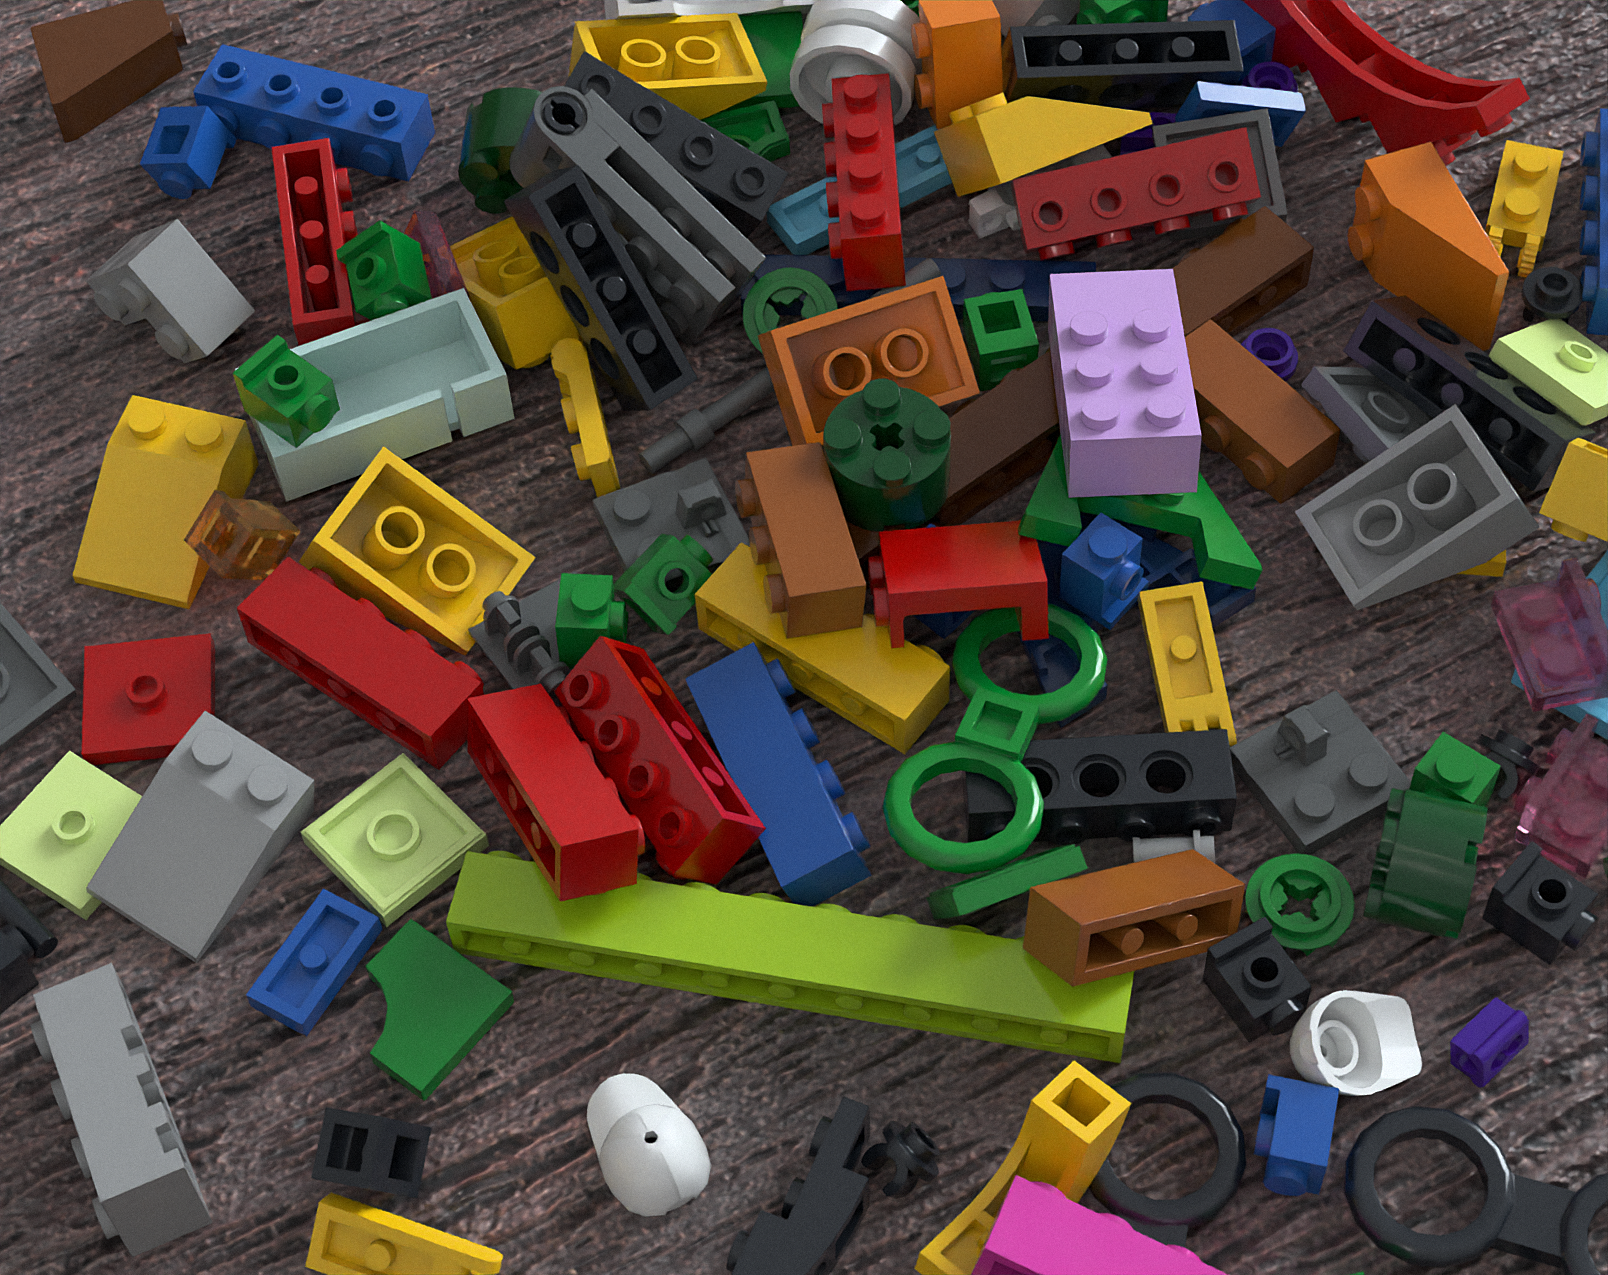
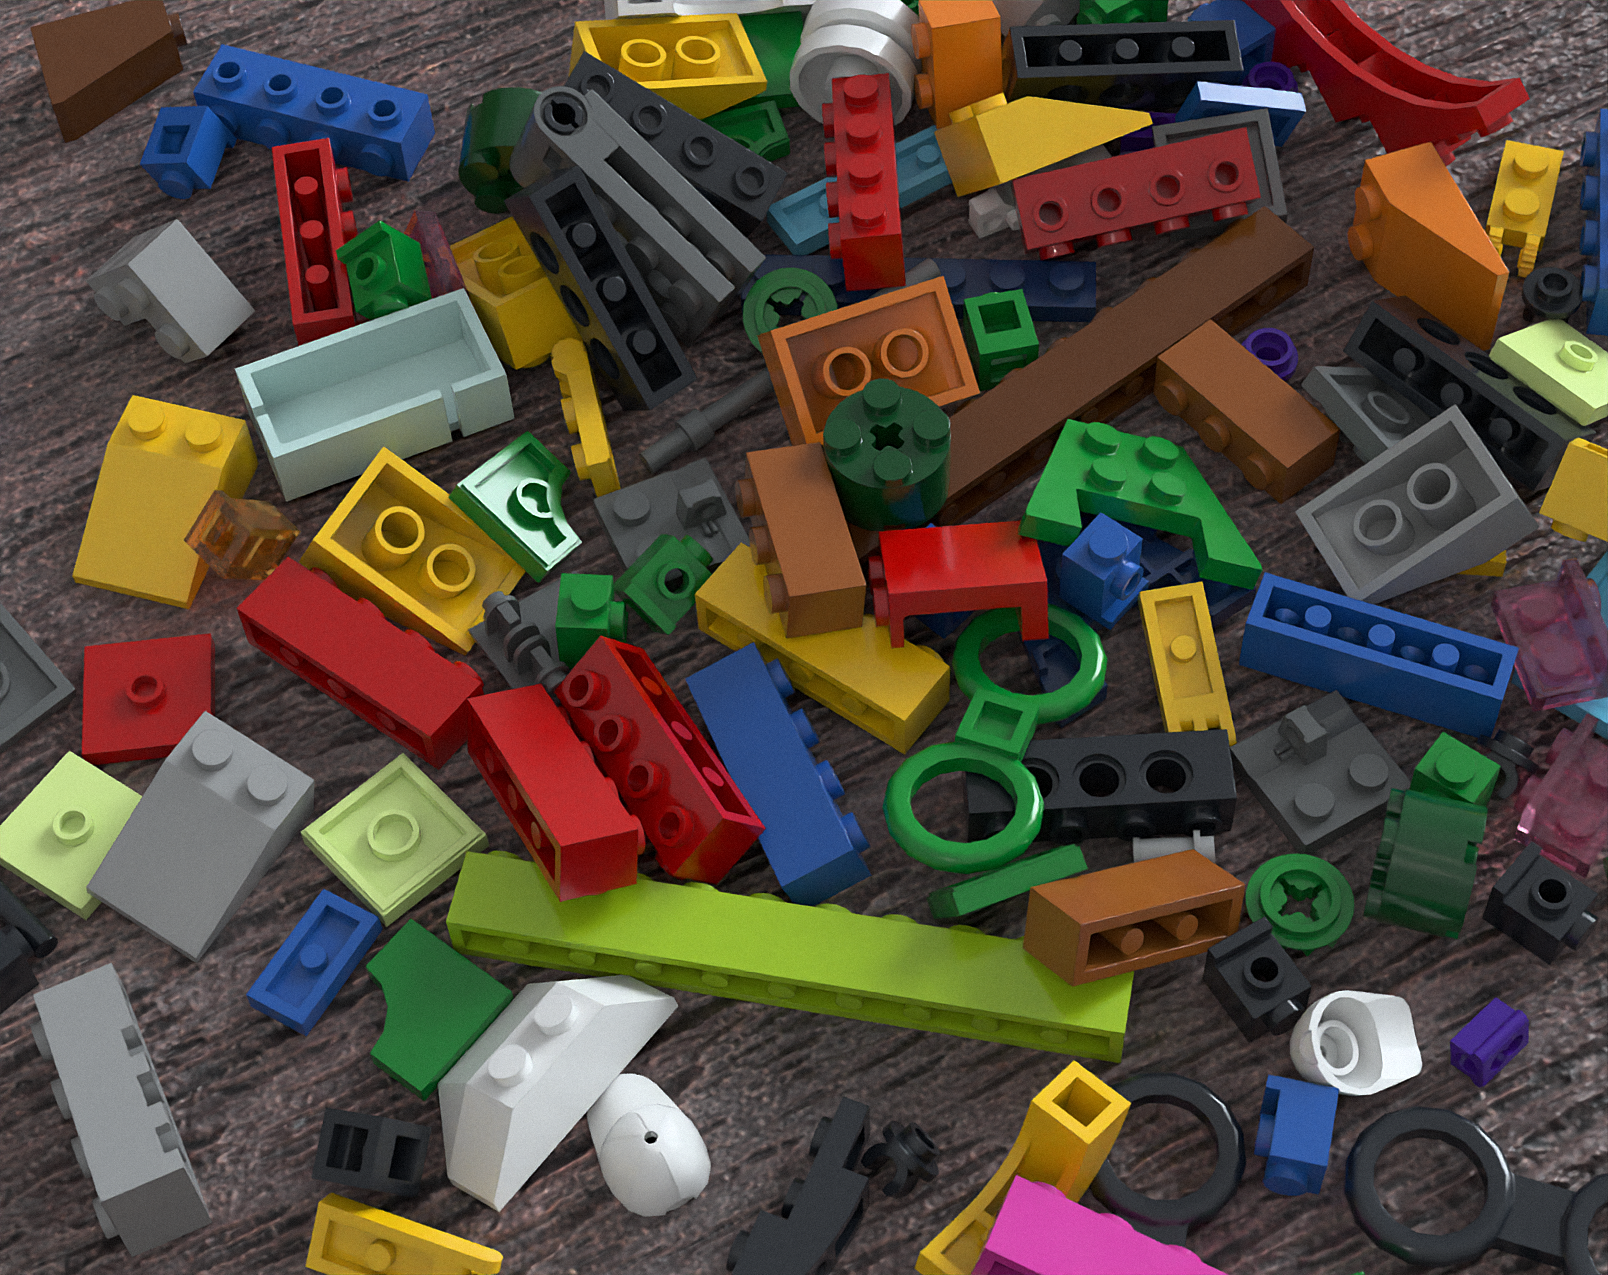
(286, 392): green brick -> none
(519, 505): none -> green tile
(539, 1075): none -> white wedge
(1123, 384): lavender brick -> none
(1377, 656): none -> blue brick

